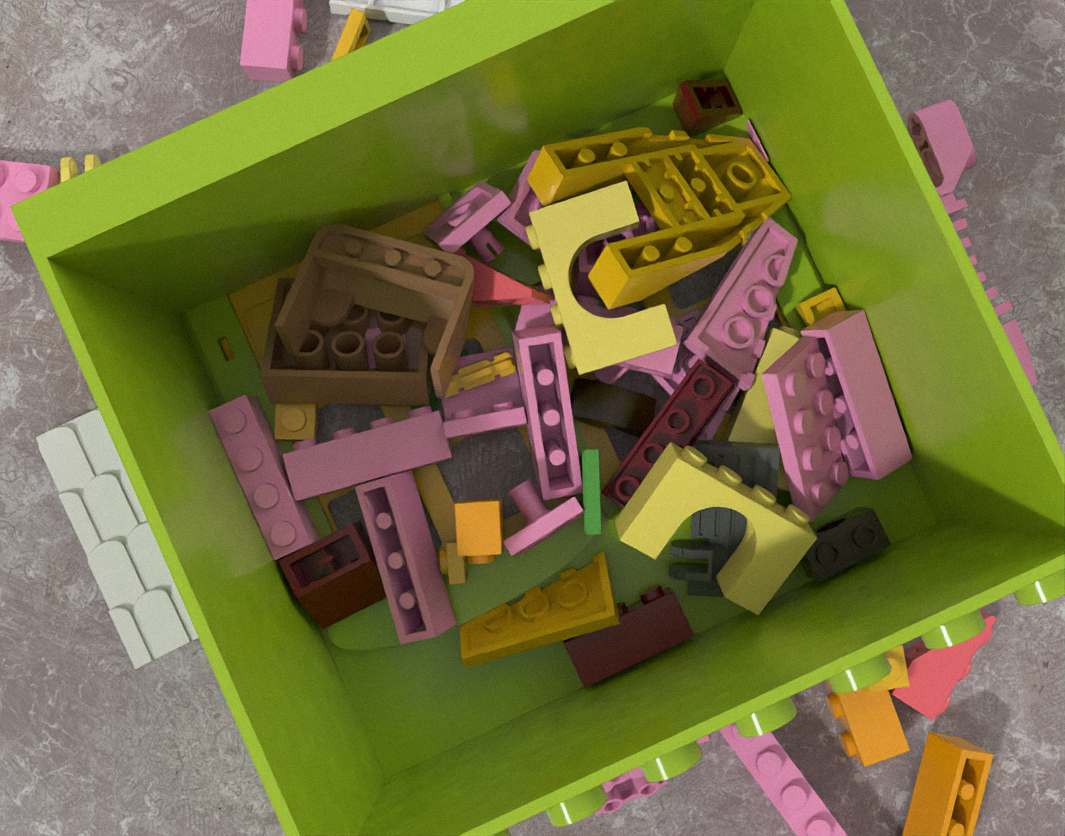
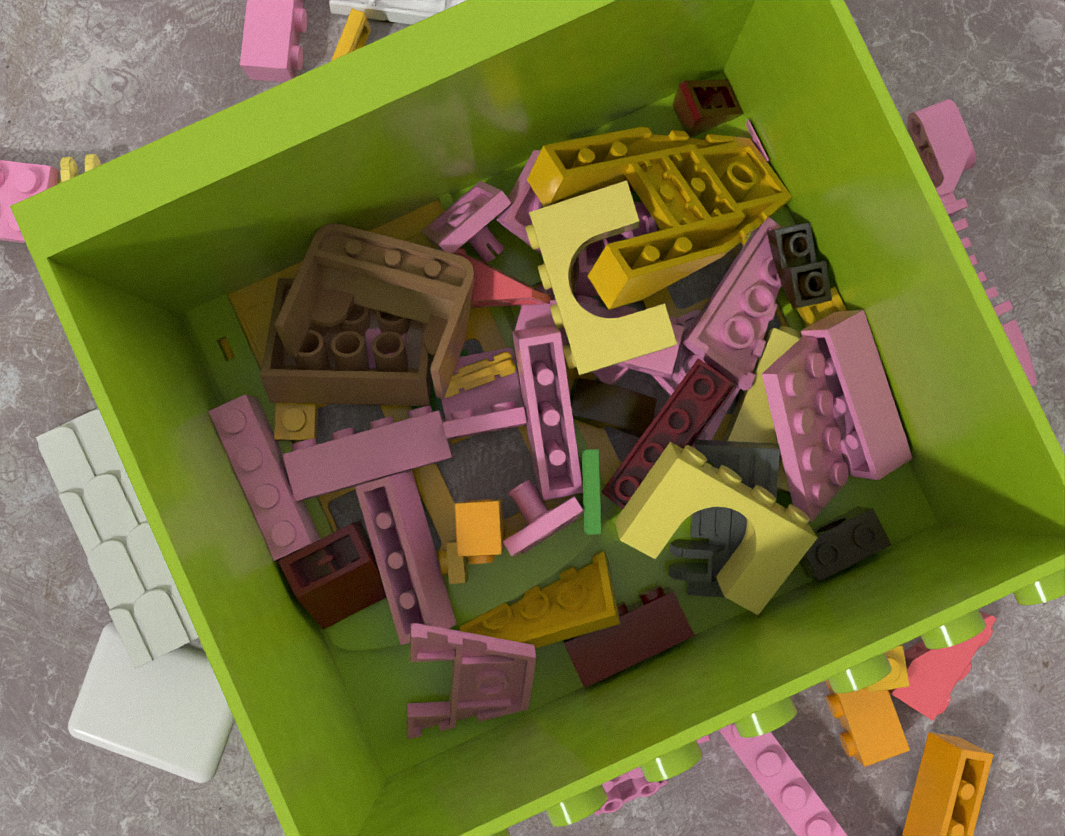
(155, 714): none -> white piece
(487, 677): none -> bright pink wing
(796, 264): none -> dark brown slope

